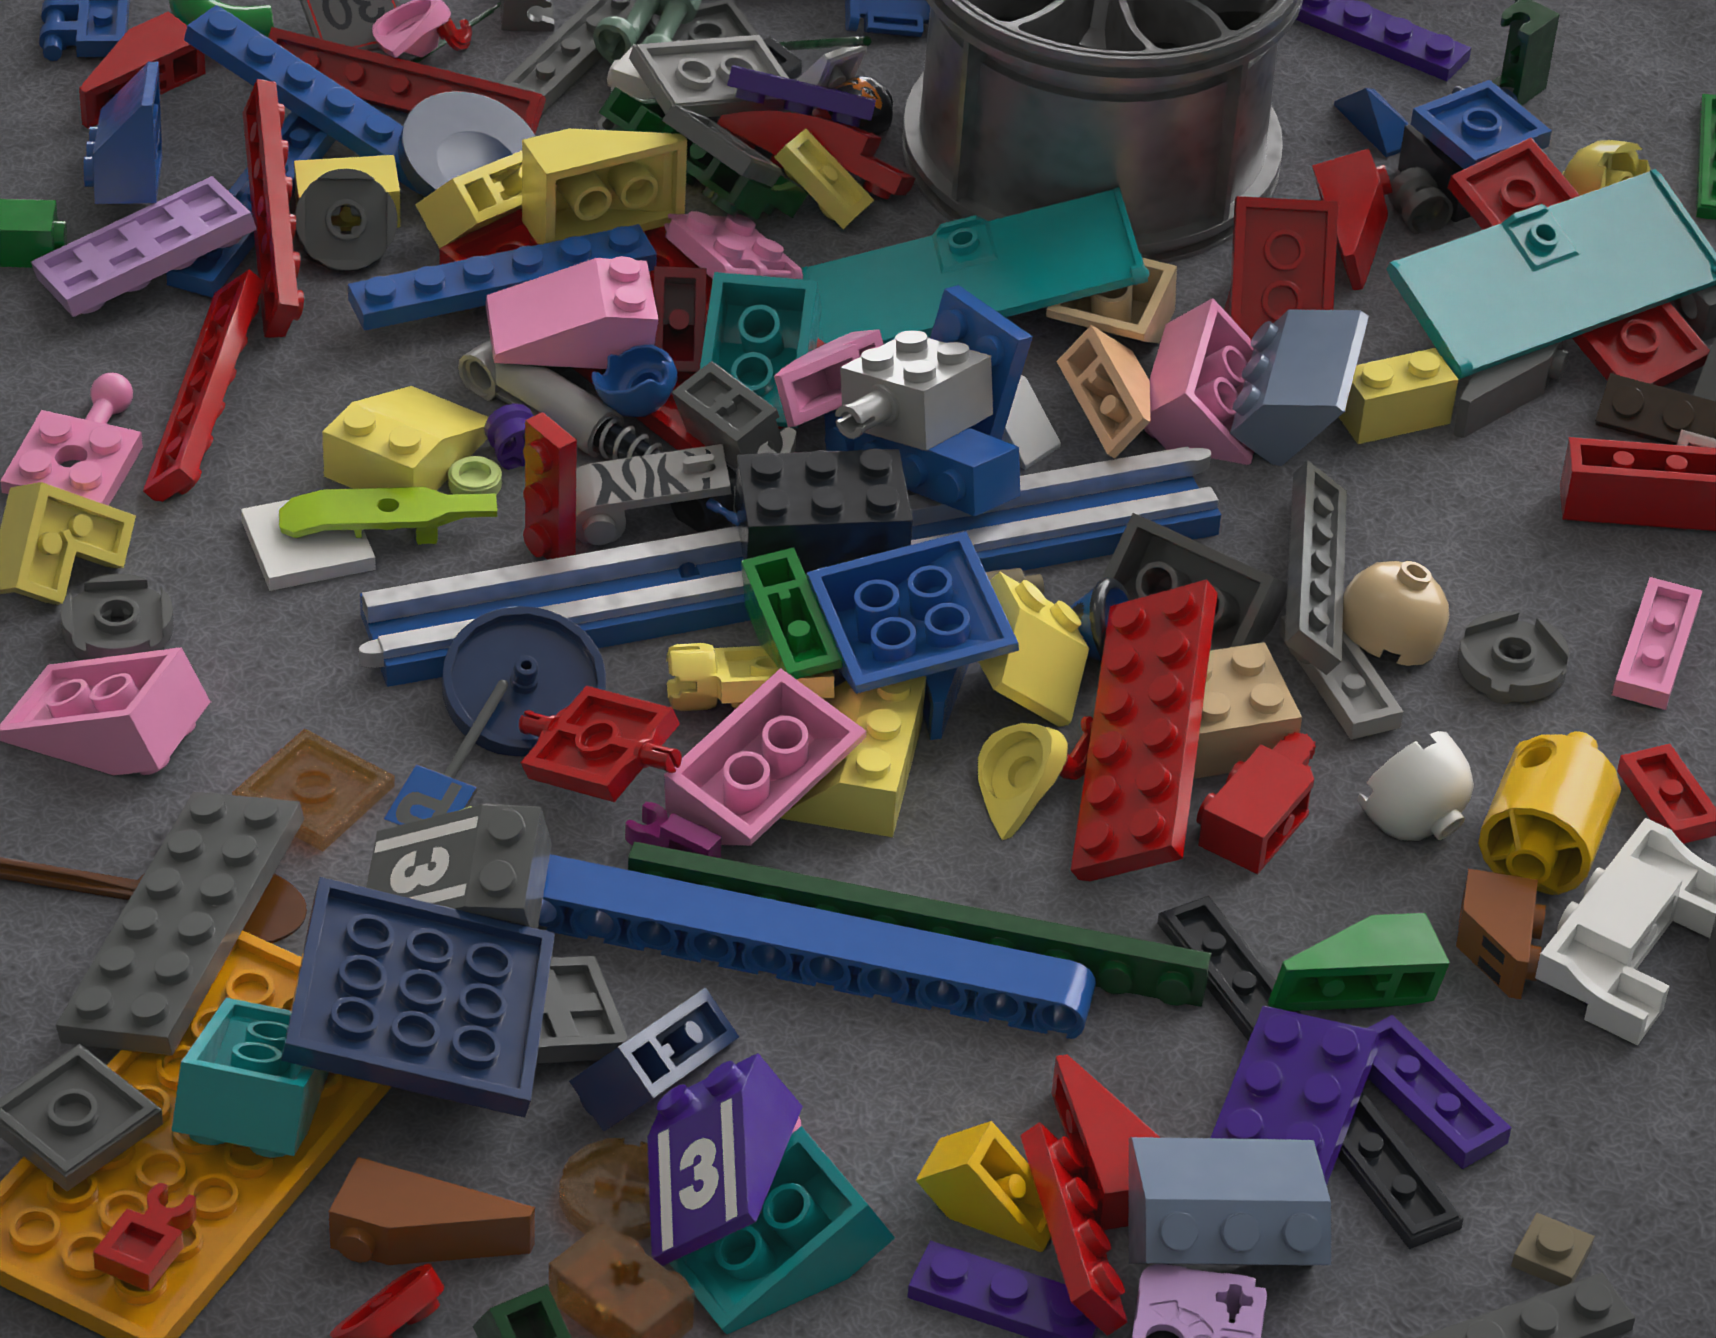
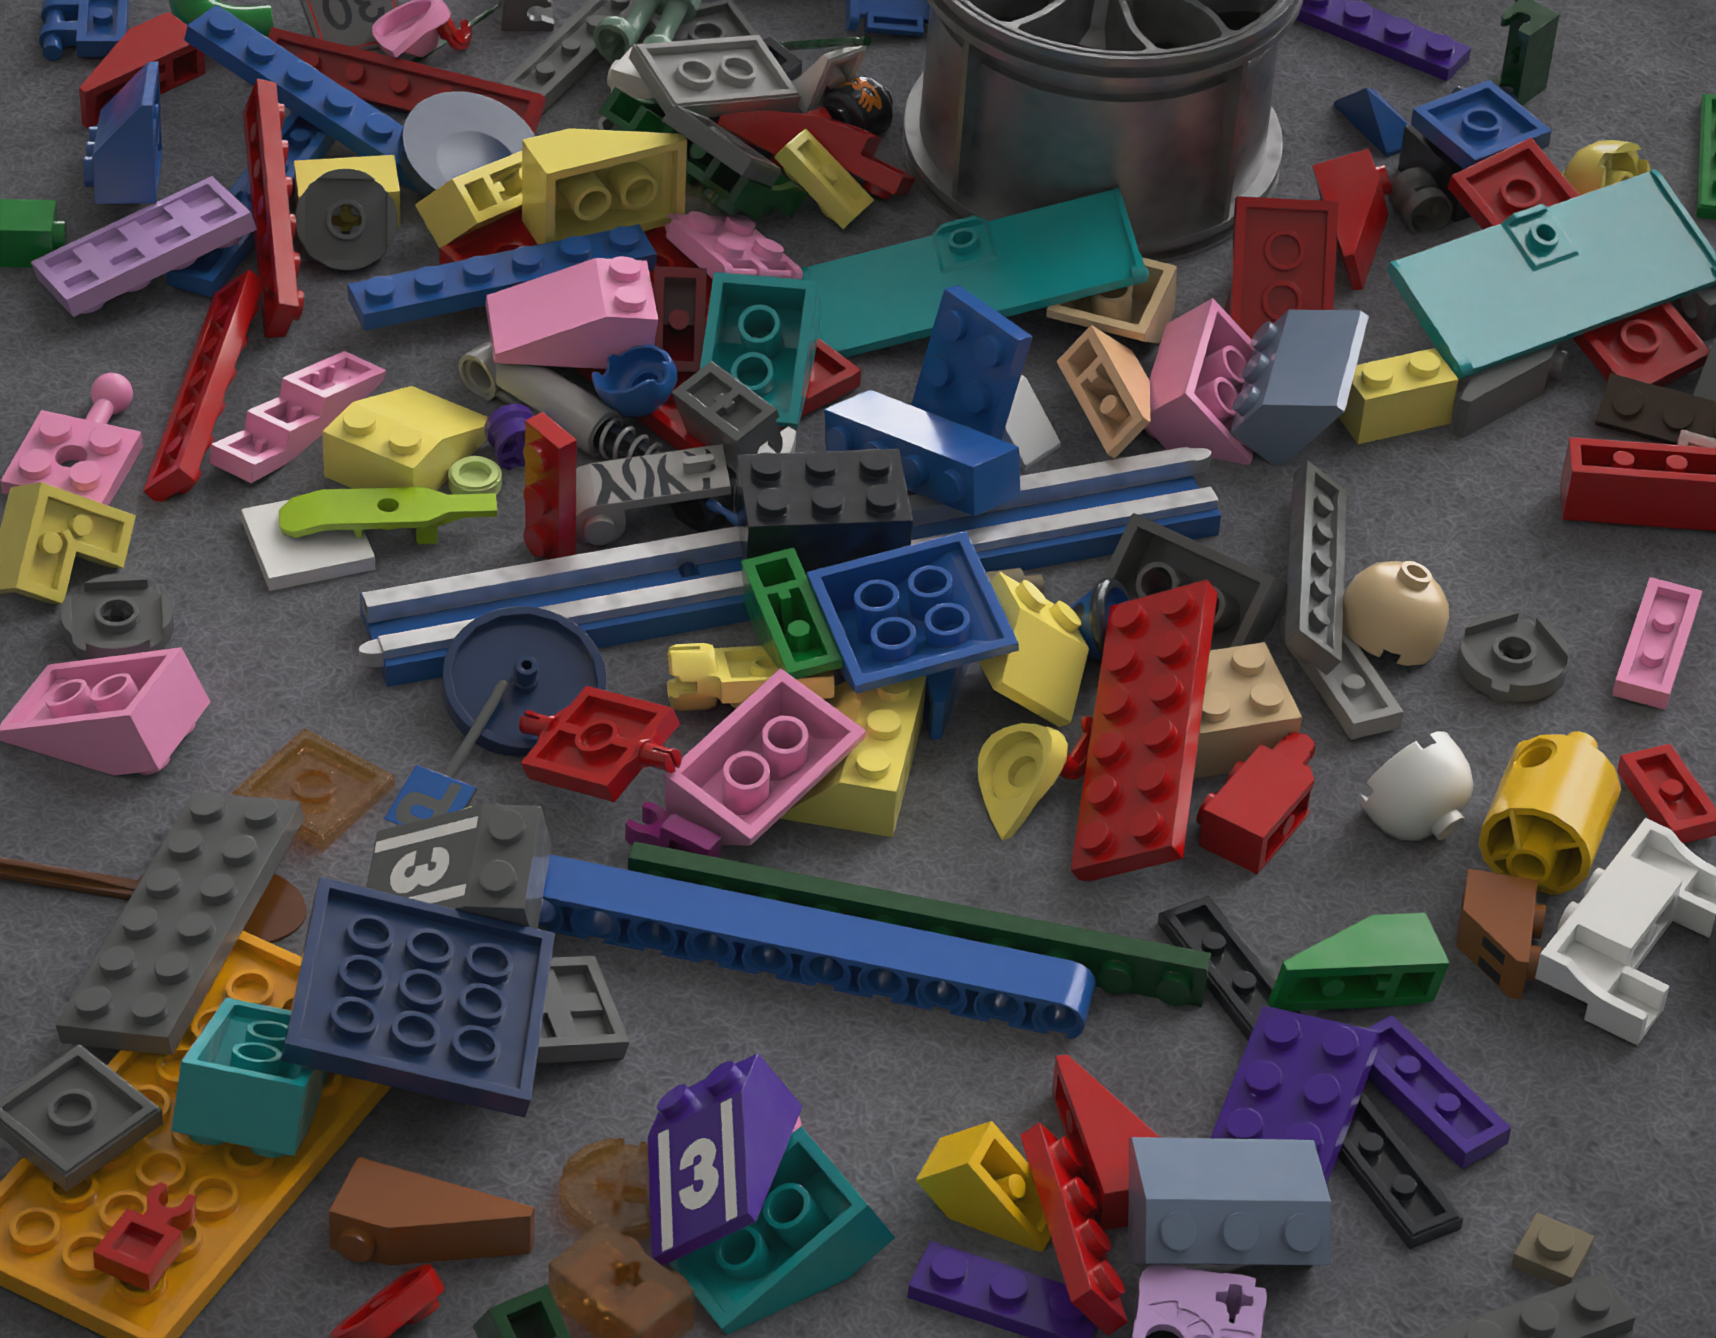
(296, 418): none -> bright pink slope
(653, 1059): dark blue slope -> none
(800, 96): dark purple plate -> none
(813, 381): bright pink slope -> none
(915, 391): light grey brick -> none

